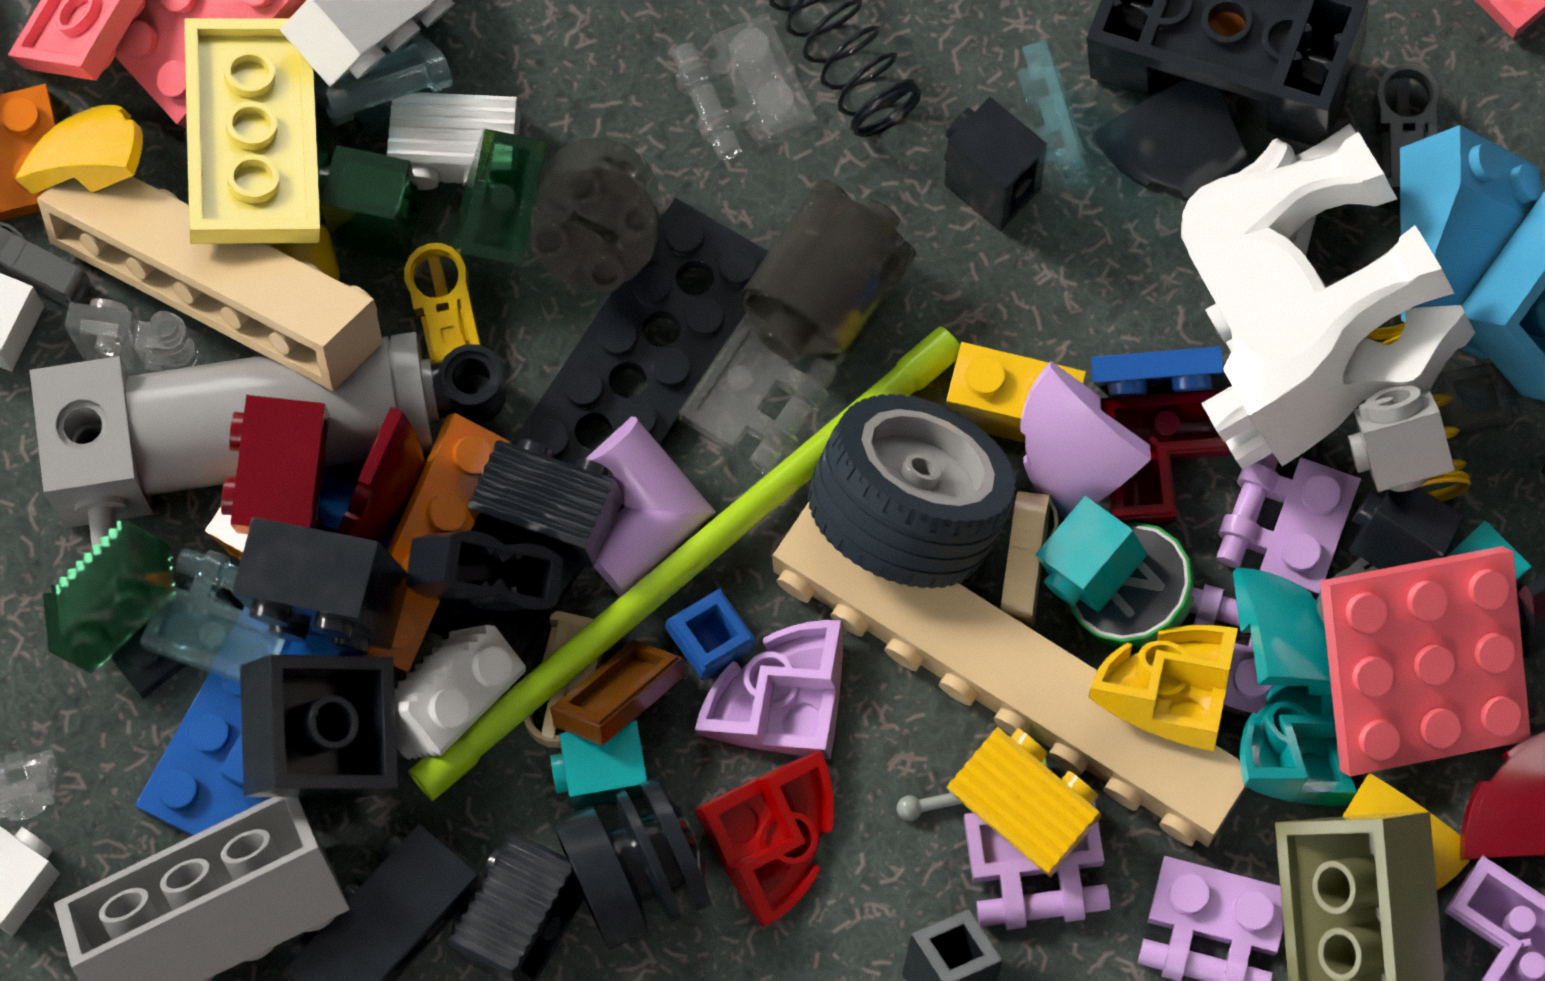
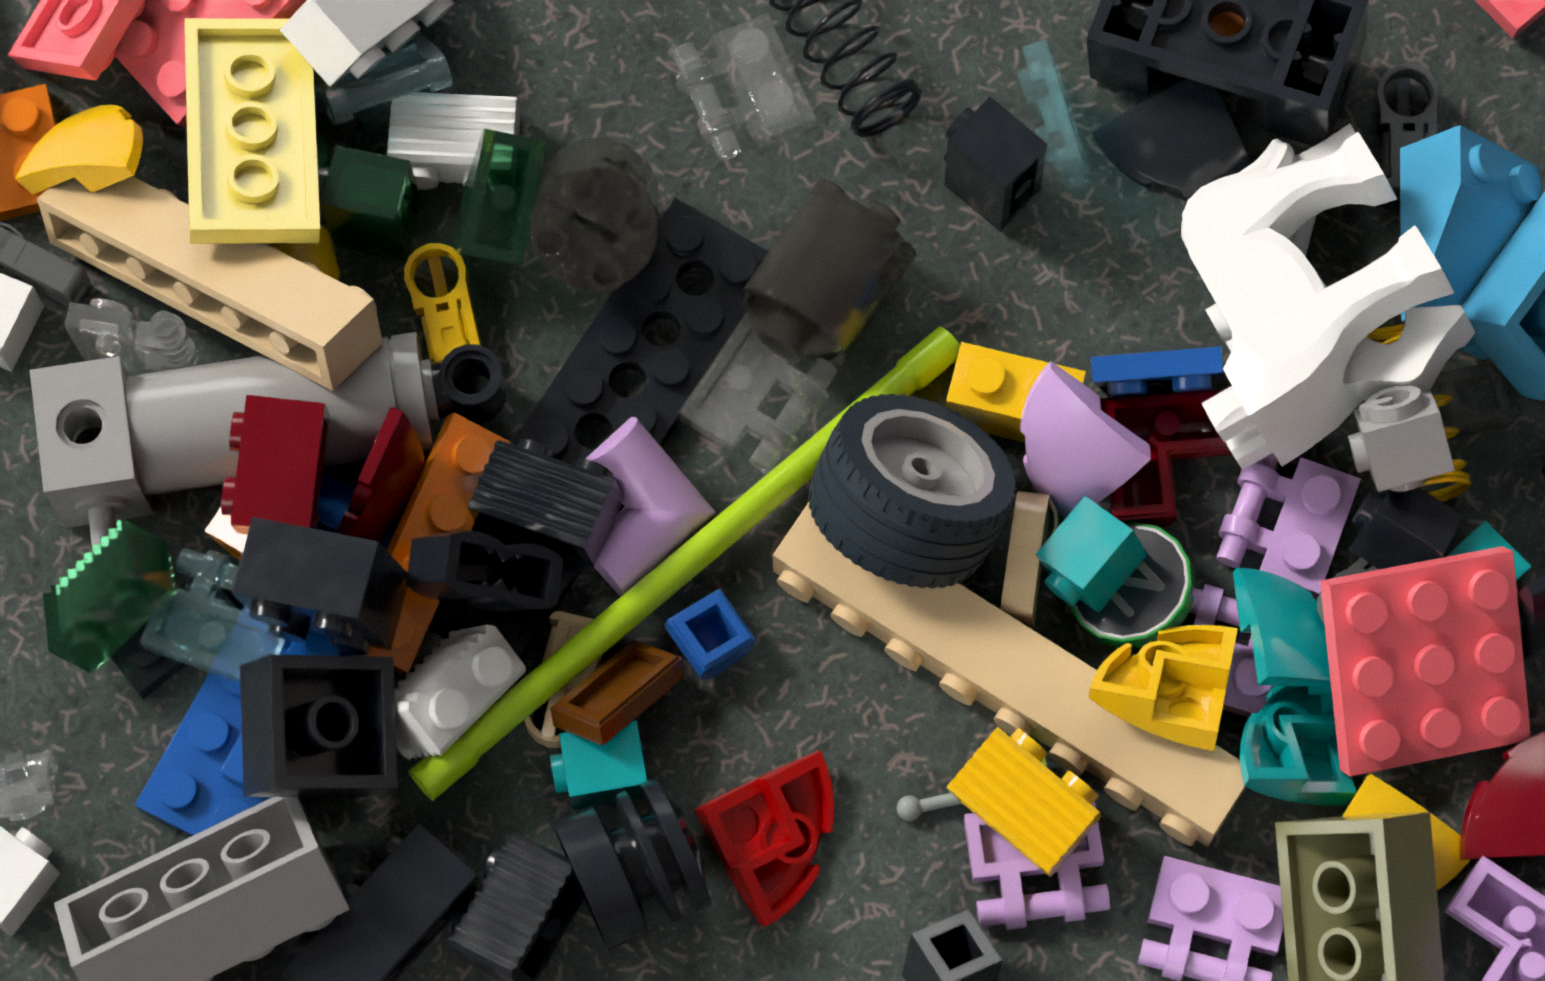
(782, 696): lavender brick -> none

